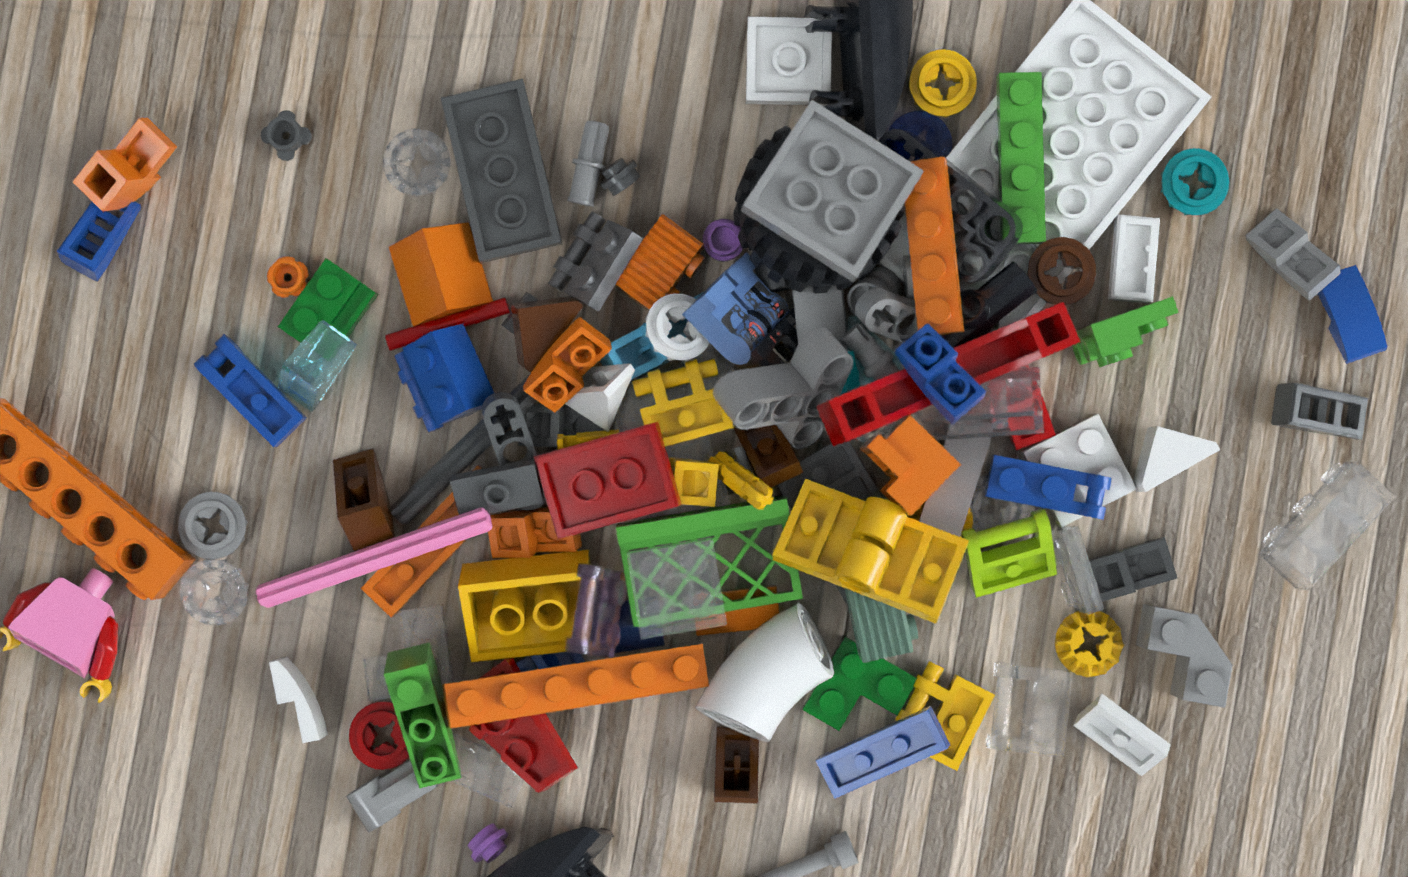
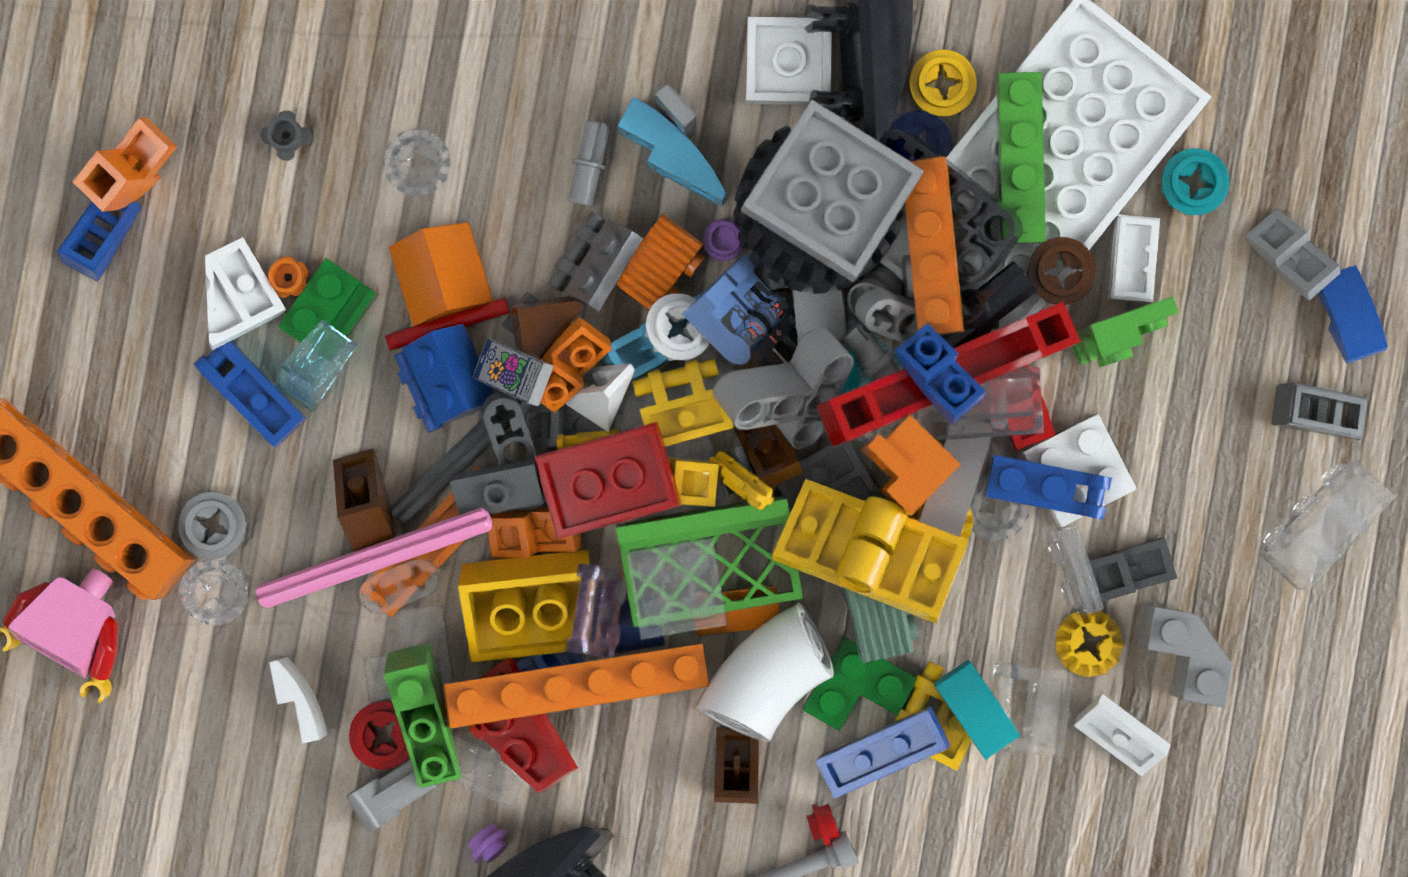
(237, 294): none -> white wing
(396, 576): none -> clear beam
(501, 171): dark grey plate -> none
(512, 372): none -> tile
(619, 176): dark grey plate -> none
(671, 150): none -> medium azure slope
(676, 110): none -> light grey tile
(822, 823): none -> red plate
(976, 709): none -> teal slope
(1011, 563): lime plate -> none
(1168, 454): white slope -> none

